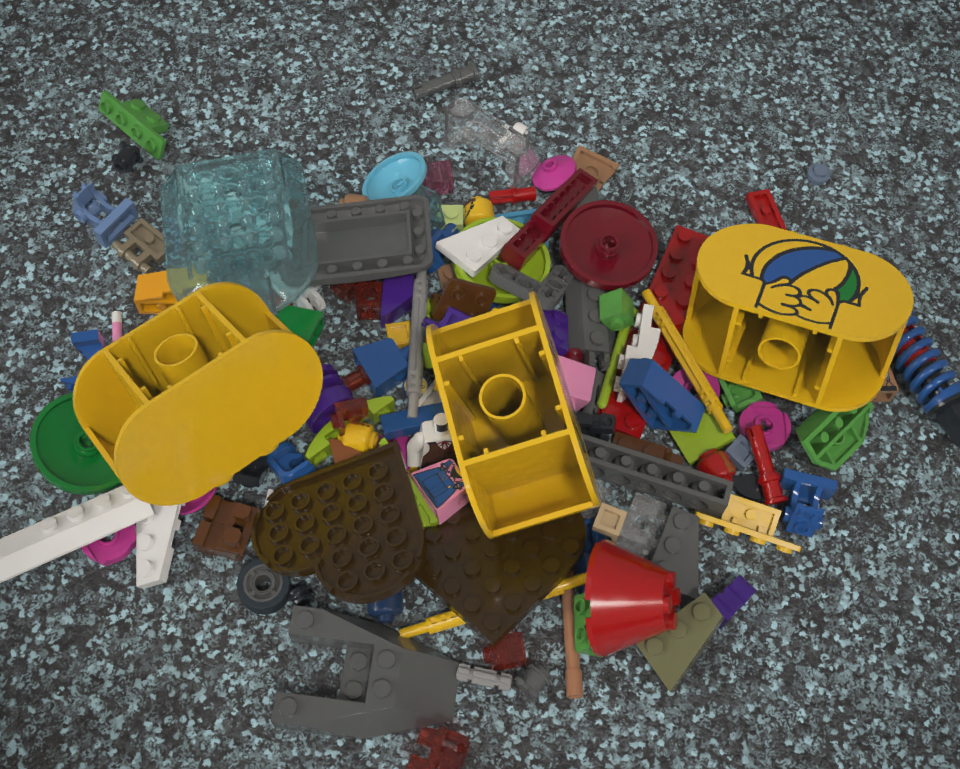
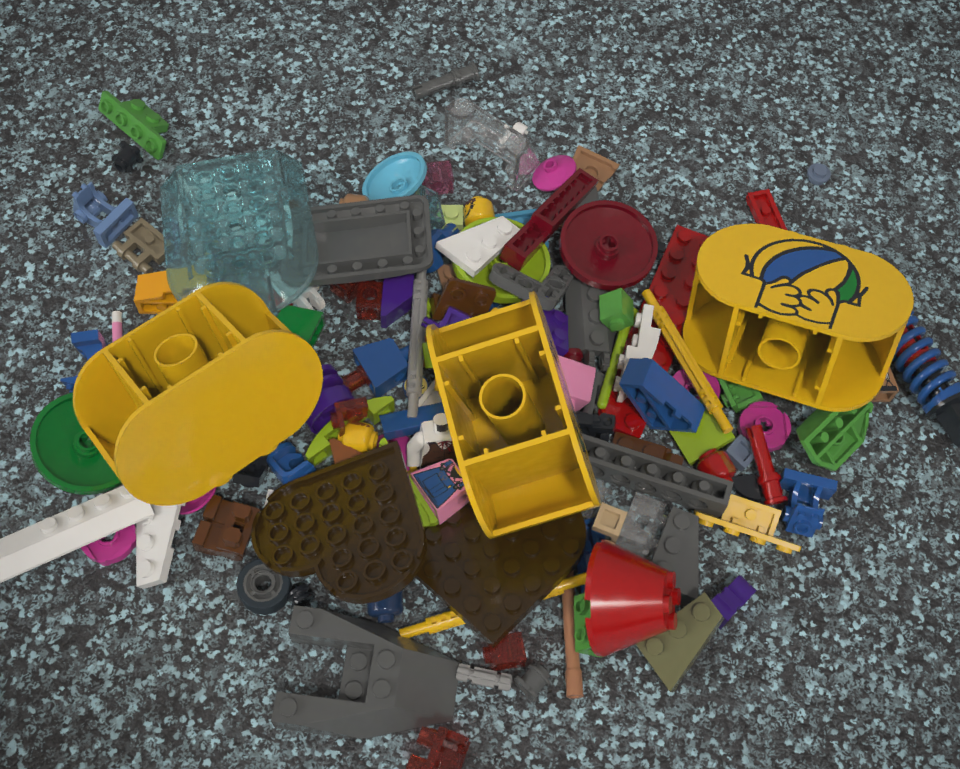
(399, 333): yellow tile -> none
(513, 195): red axle -> none

